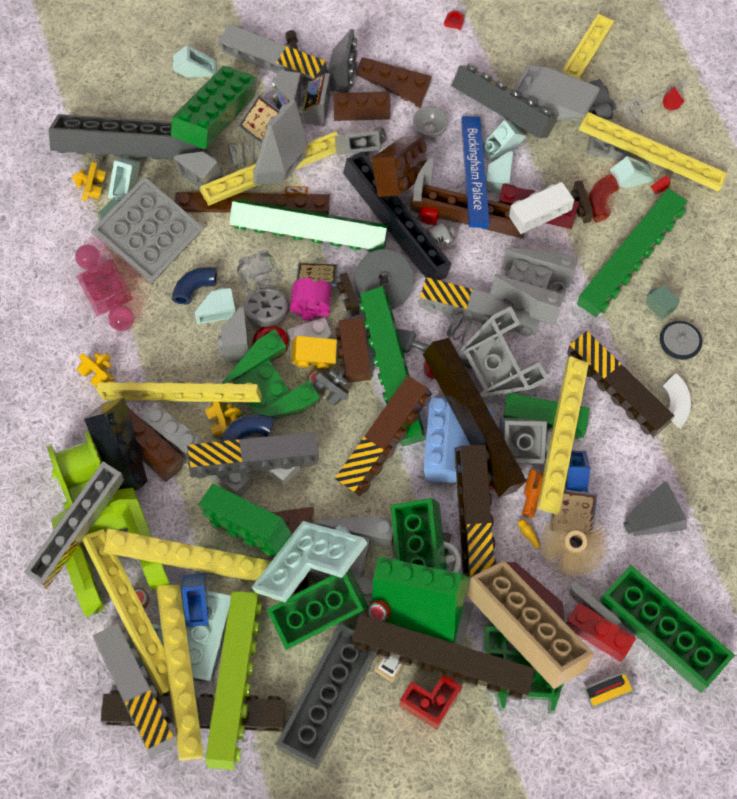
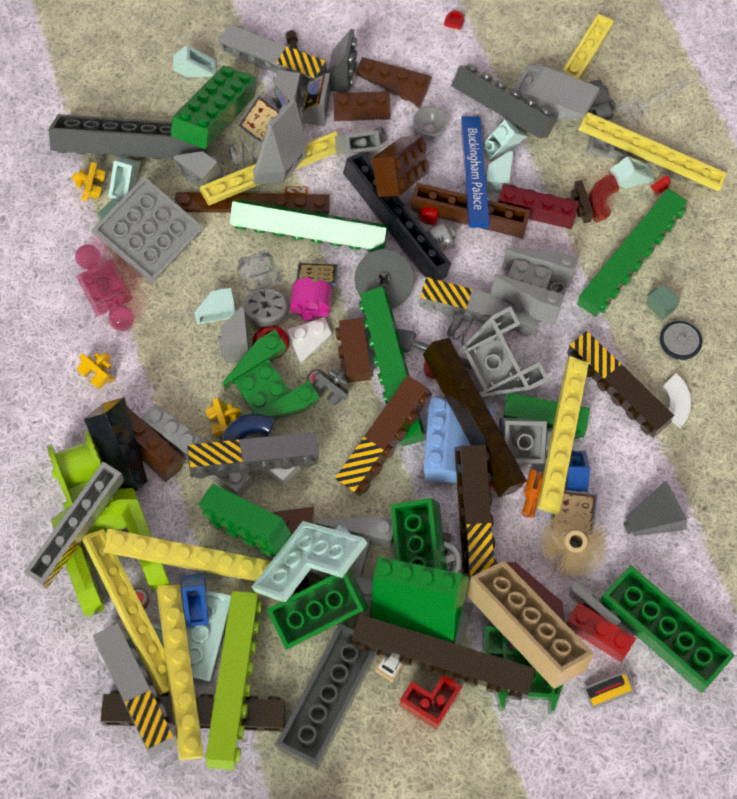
(180, 392): light yellow plate -> none
(191, 282): dark blue cylinder -> none
(313, 352): yellow brick -> none
(350, 301): dark brown plate -> none
(379, 610): tile -> none
(423, 178): light grey slope -> none
(528, 532): yellow piece -> none
(541, 207): white brick -> none
(672, 99): red tile -> none

